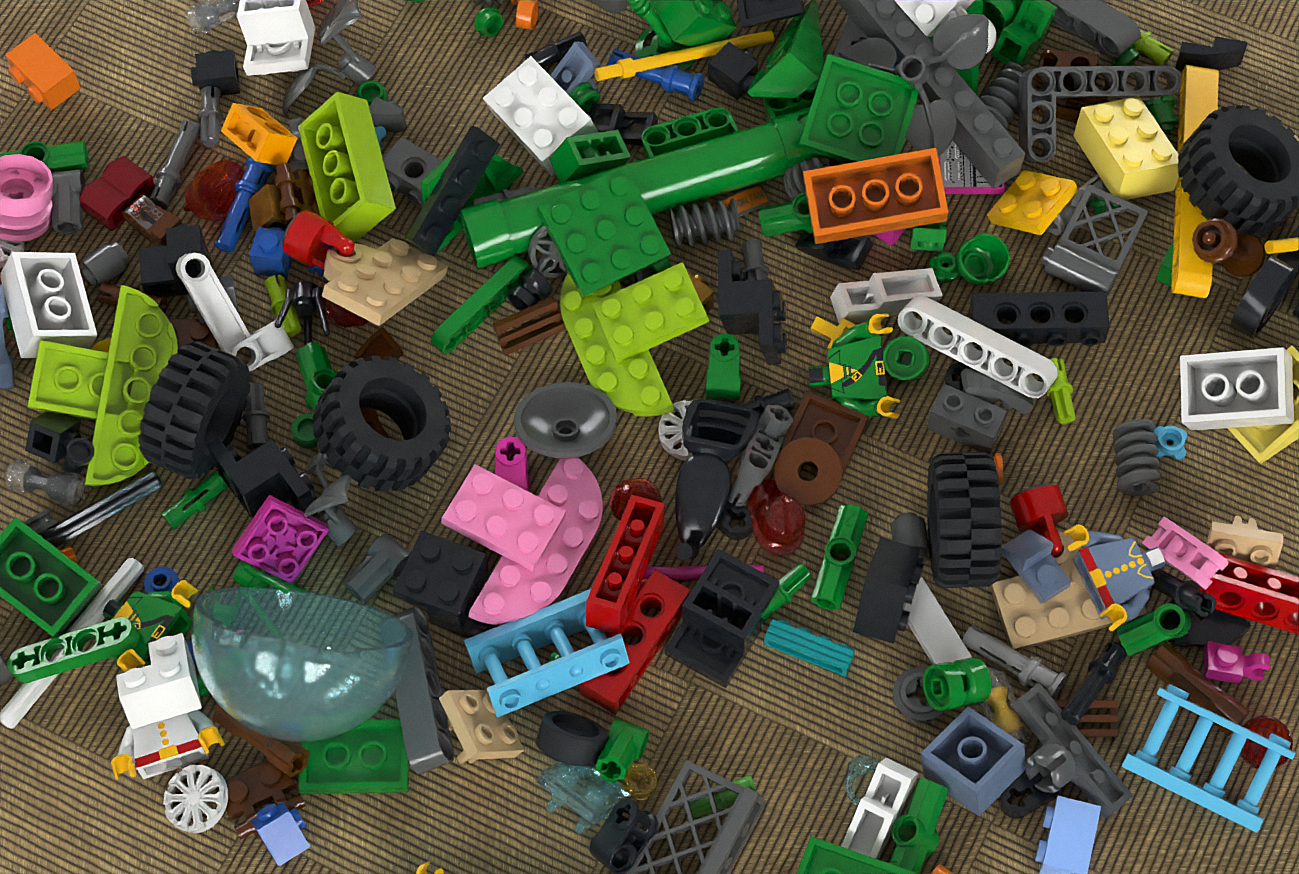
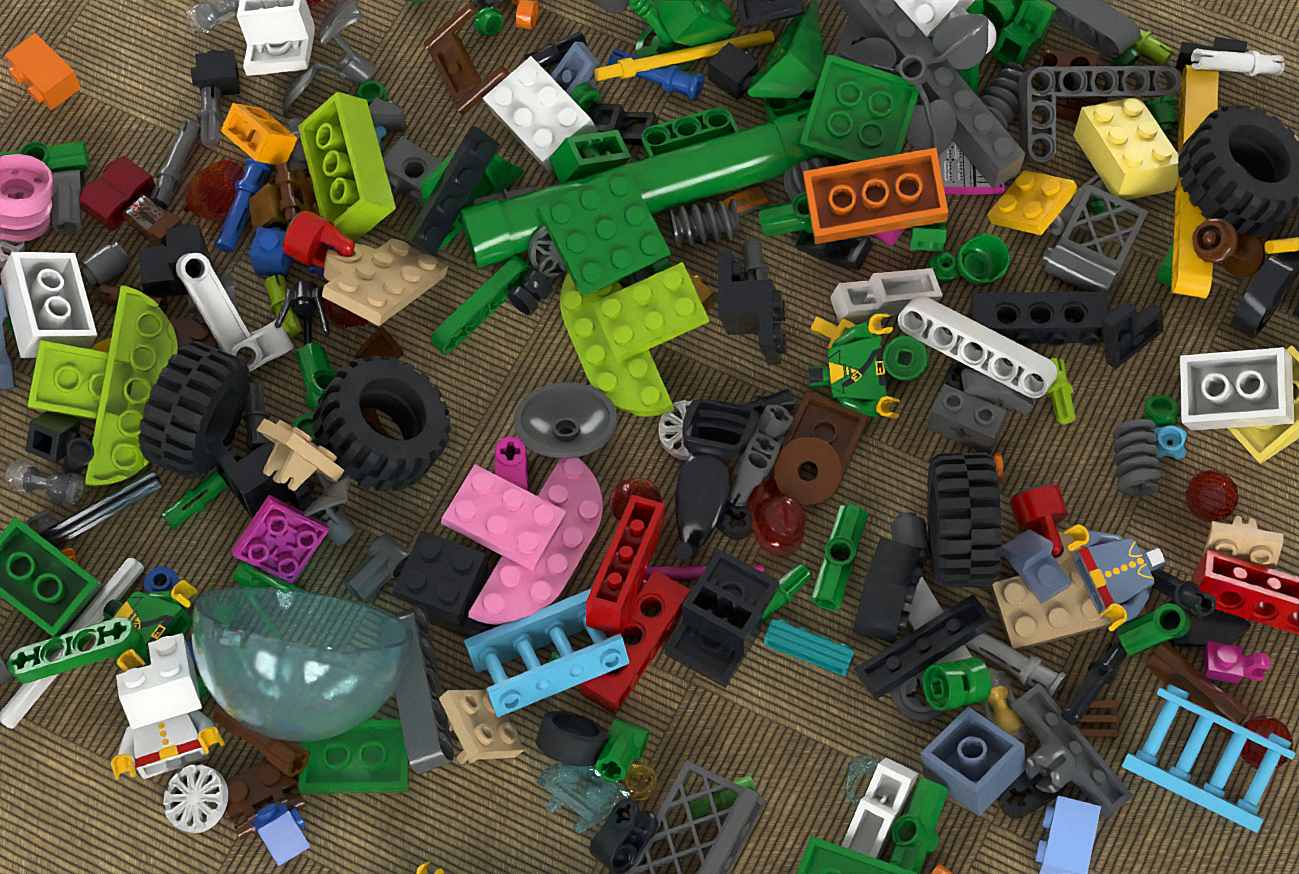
(296, 456): none -> tan plate
(456, 66): none -> reddish brown plate
(530, 331): reddish brown tile -> none
(723, 372): green piece -> none
(924, 647): none -> black plate
(1129, 331): none -> black plate
(1161, 410): none -> green tile
(1186, 553): bright pink plate -> none
(1211, 496): none -> clear red hair
(1248, 63): none -> white pin

